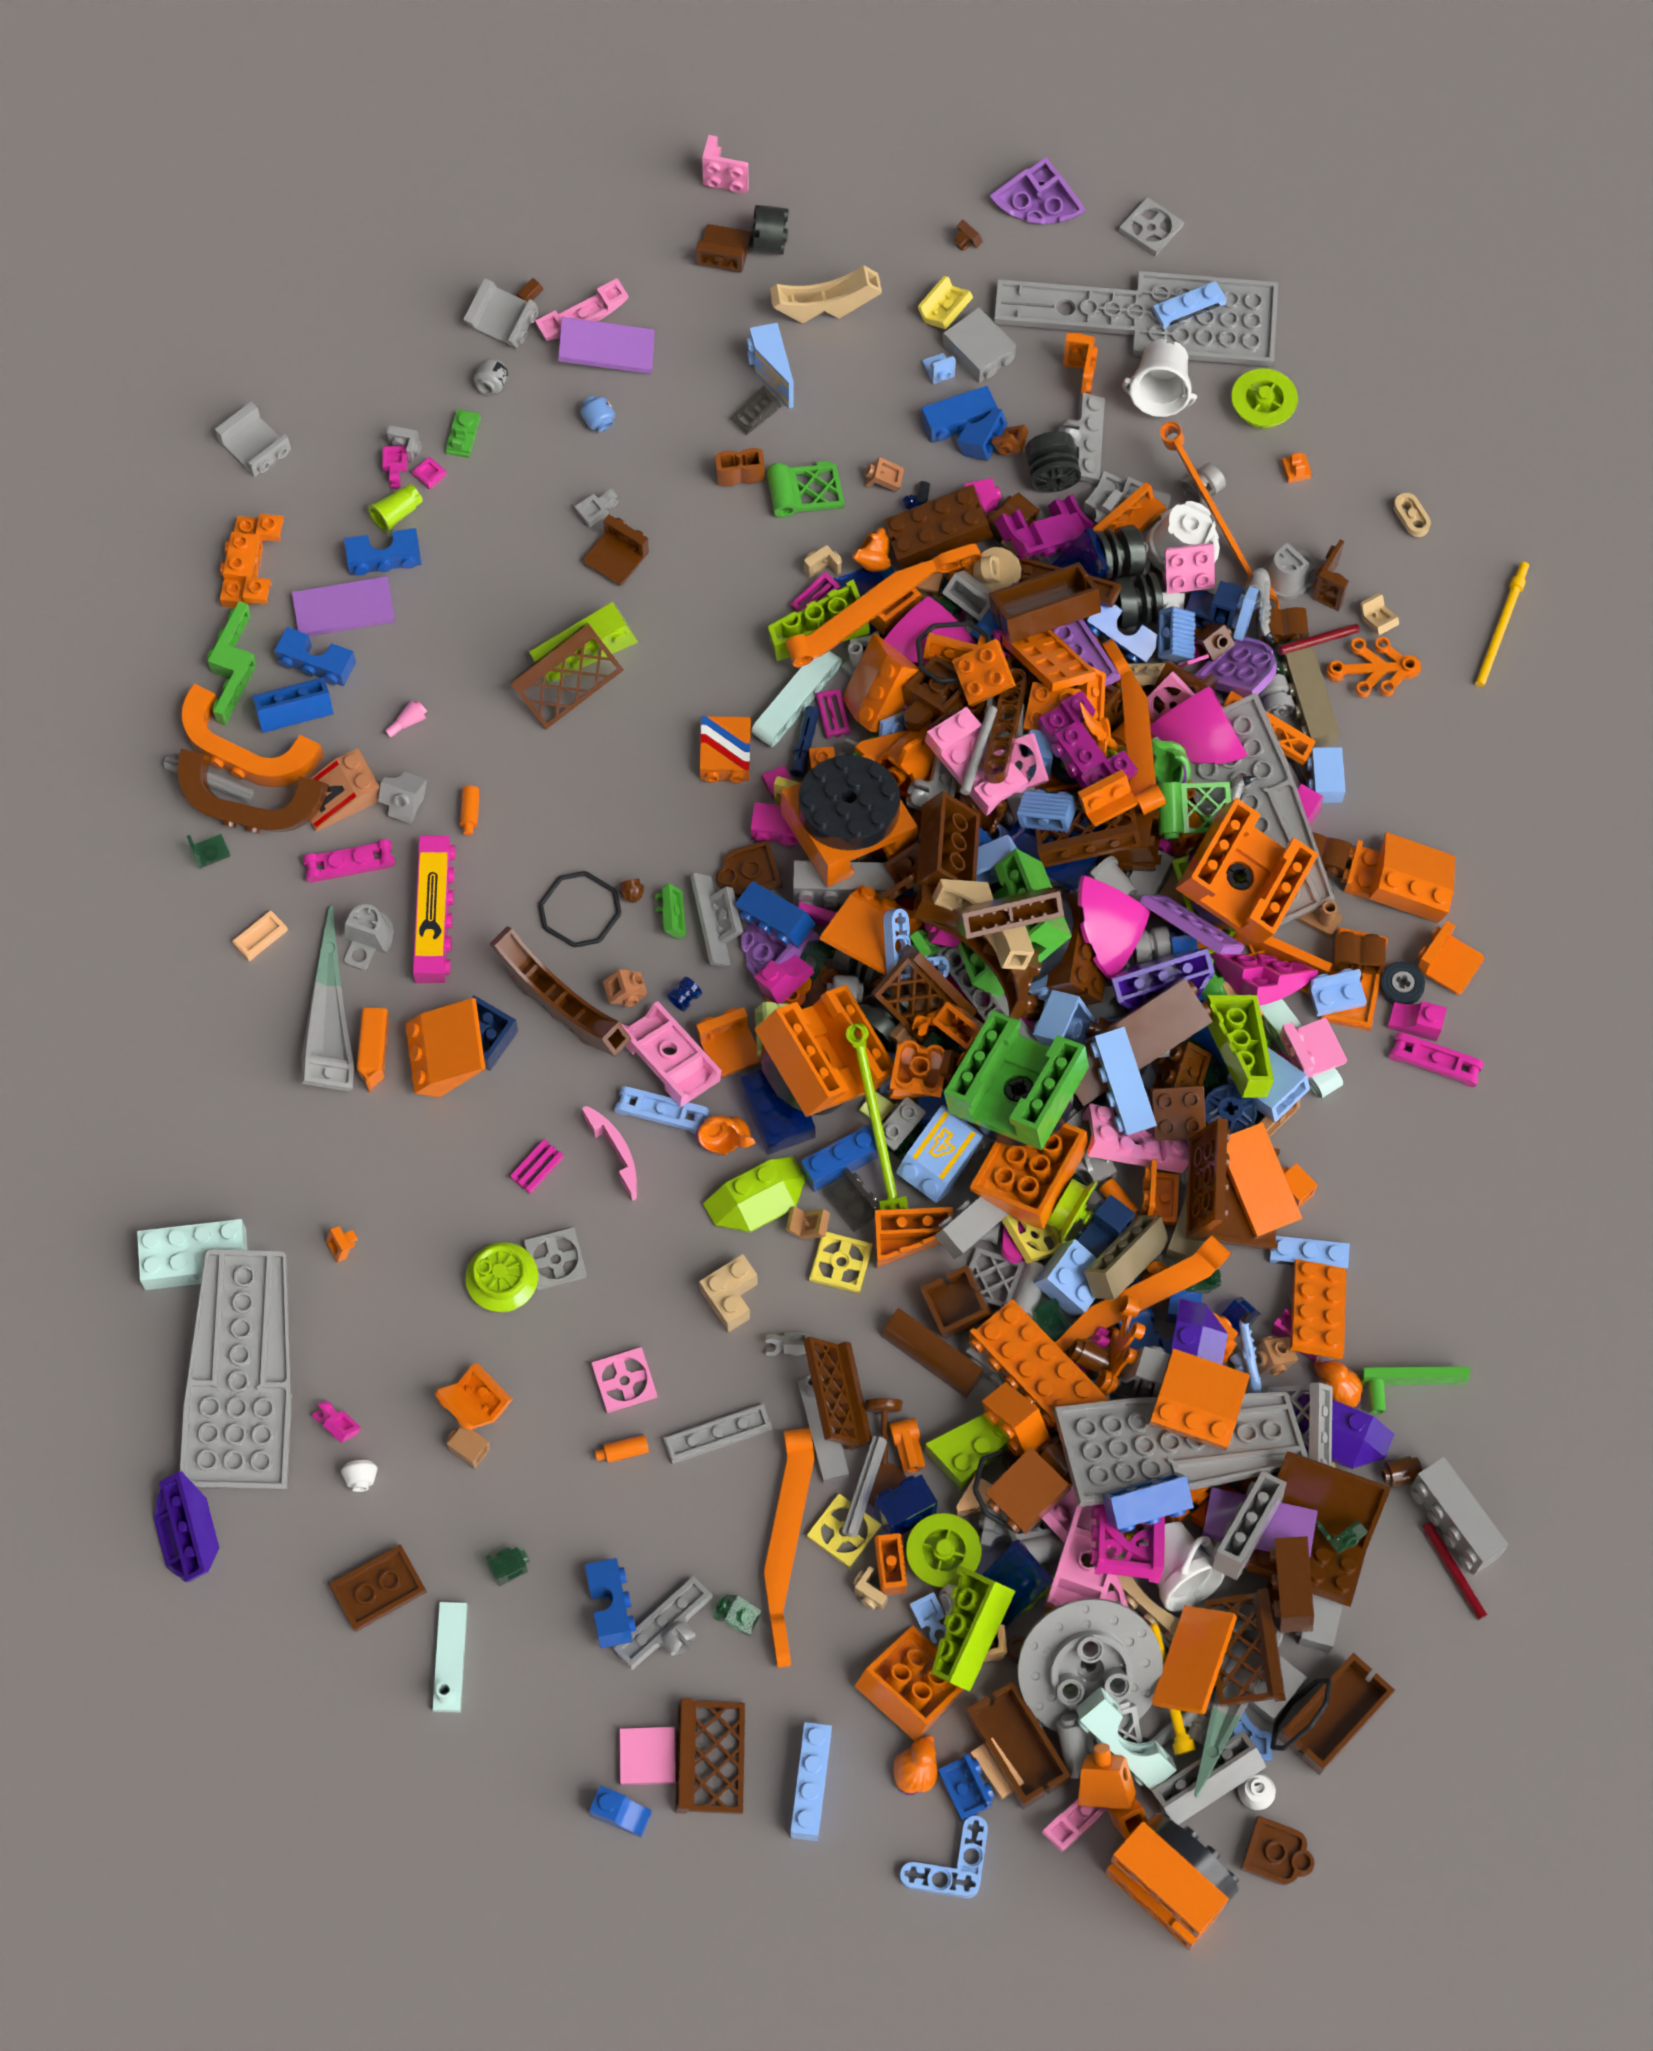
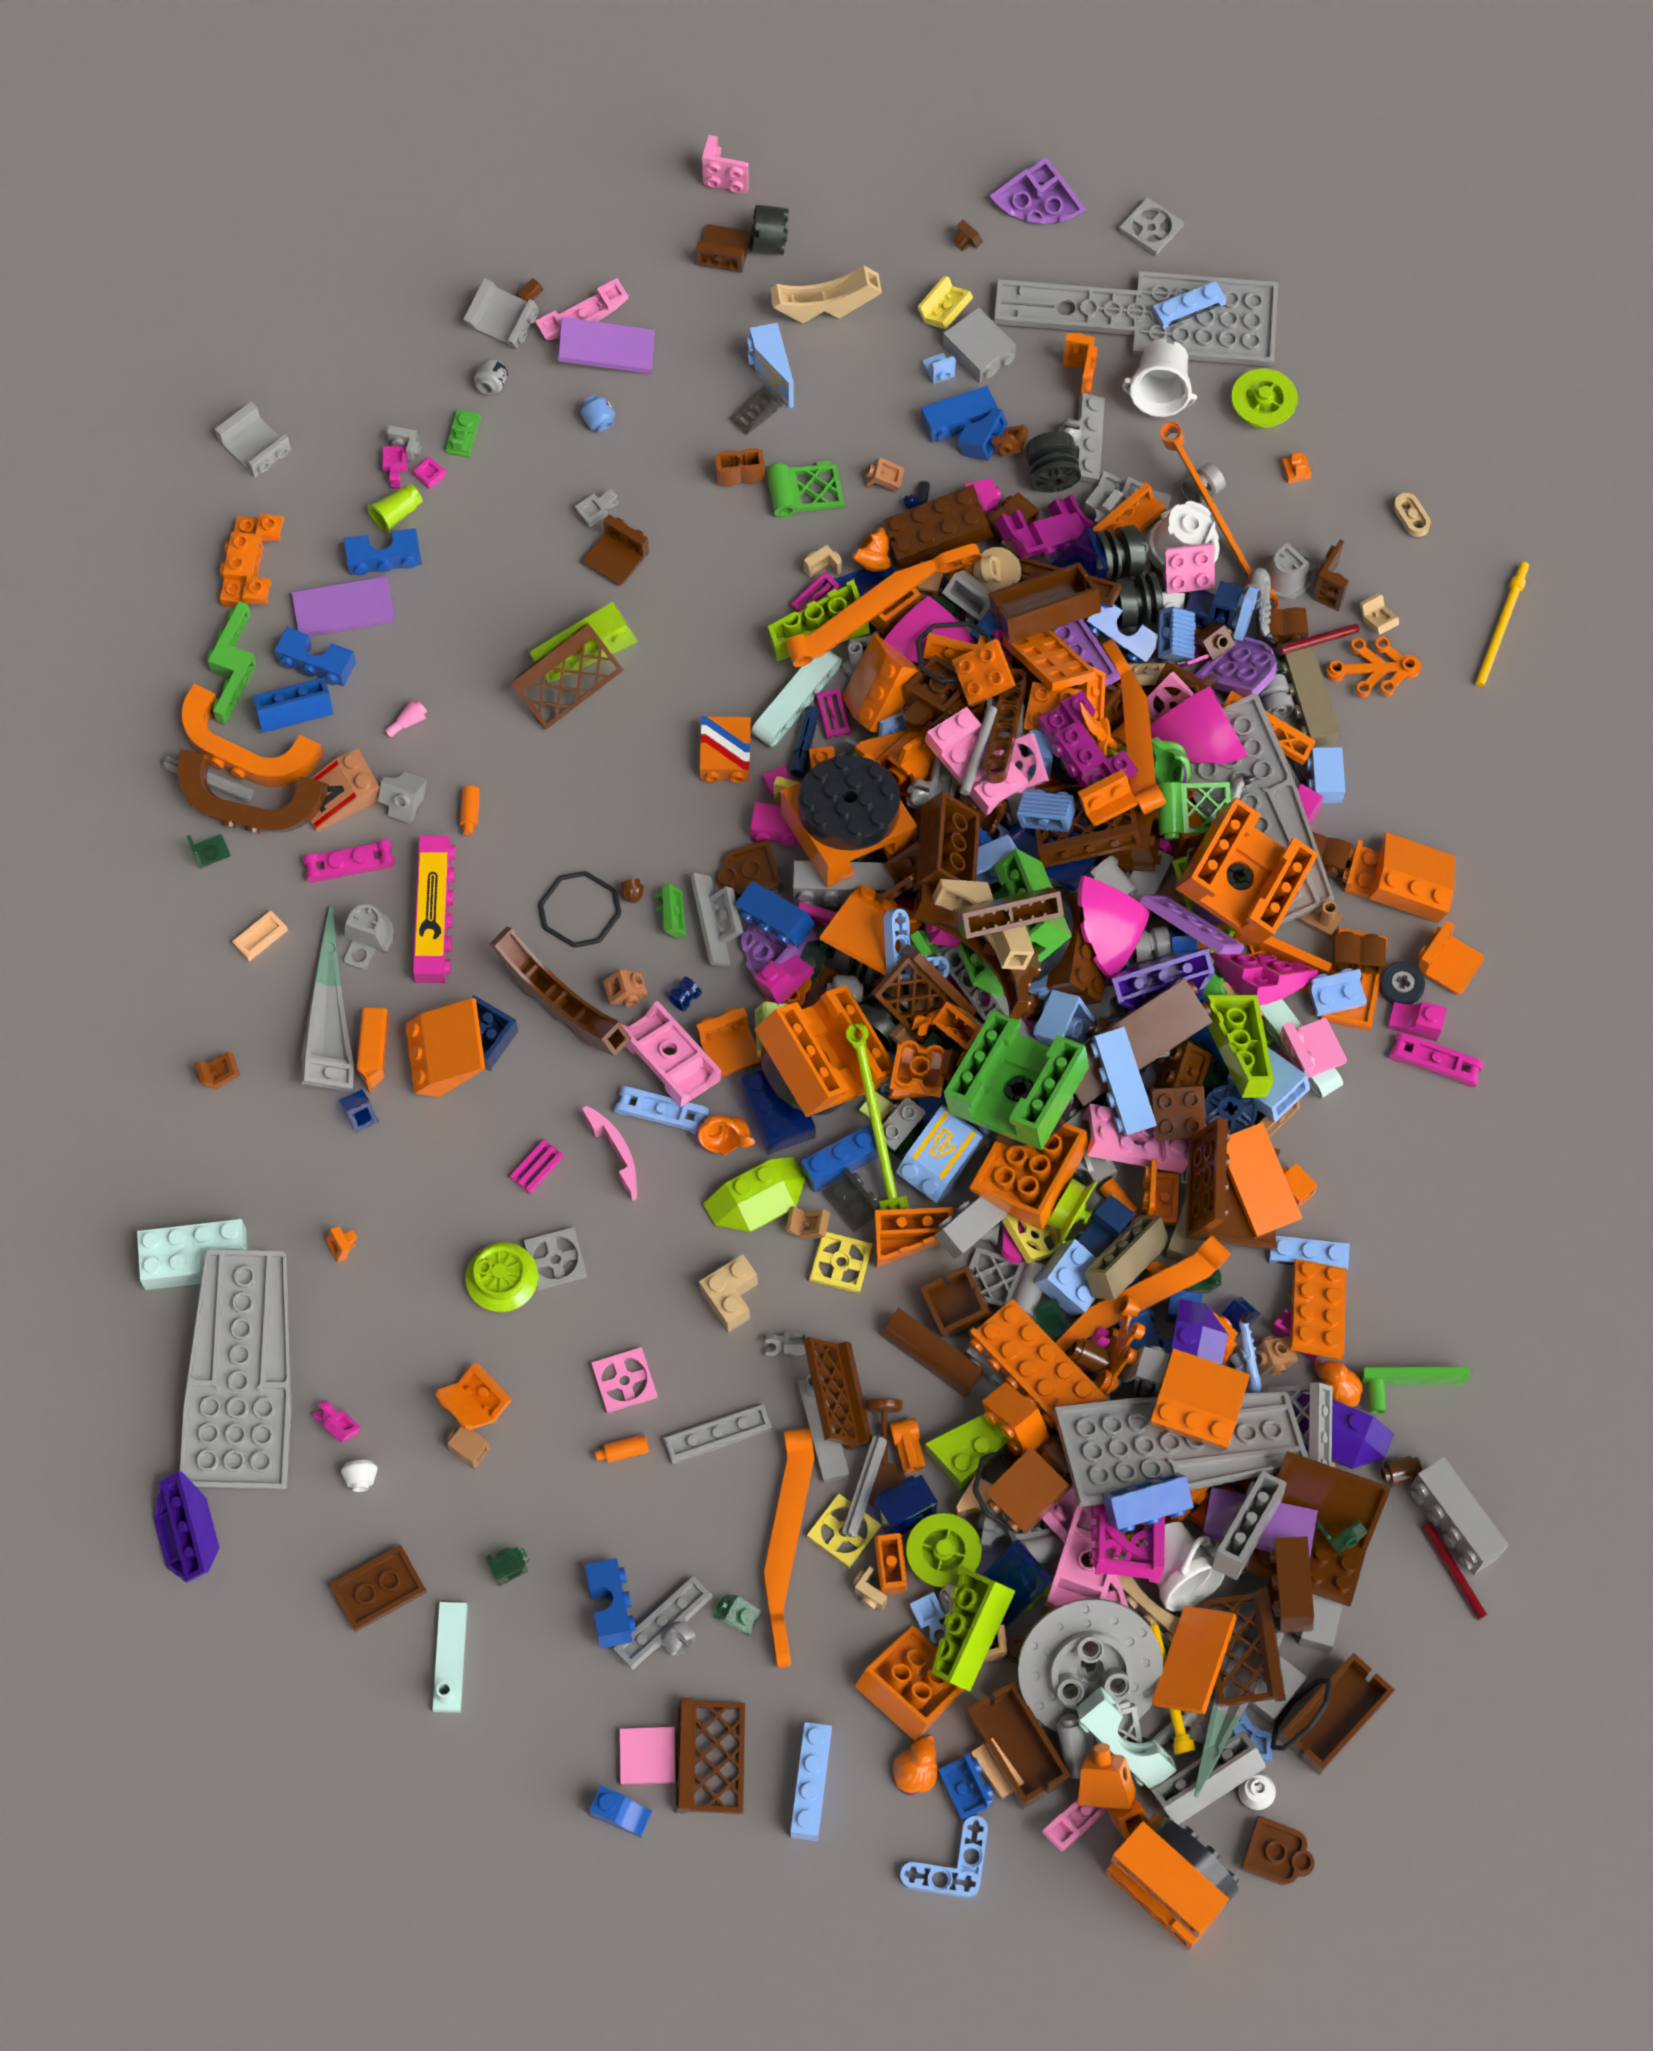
(217, 1071): none -> dark orange bracket
(359, 1110): none -> clear blue brick

